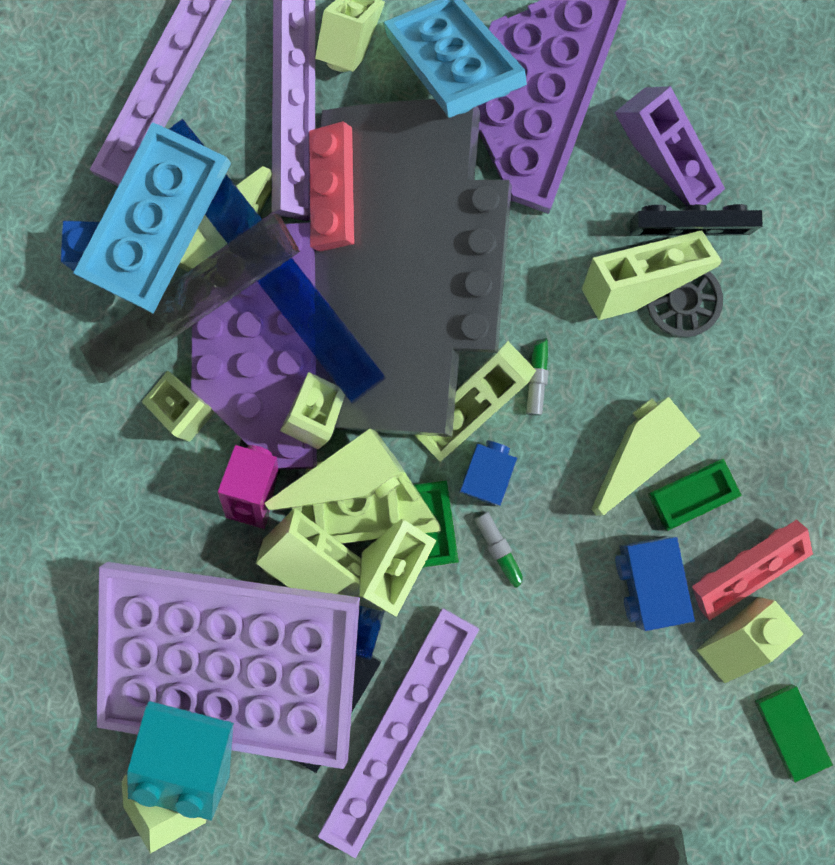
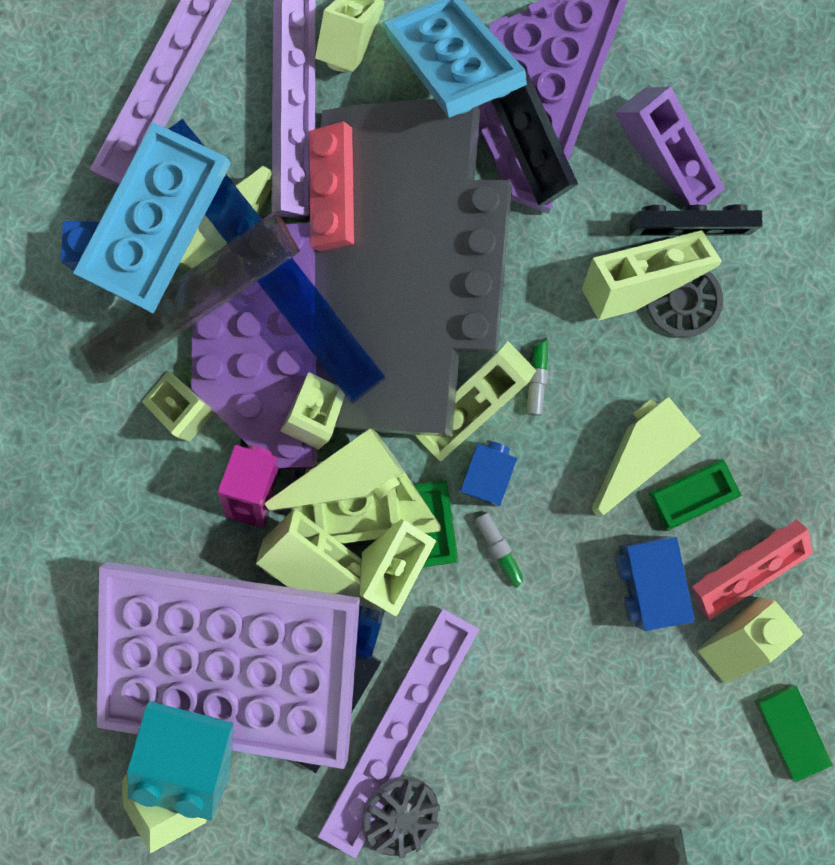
(400, 816): none -> dark grey wheel
(535, 143): none -> black plate

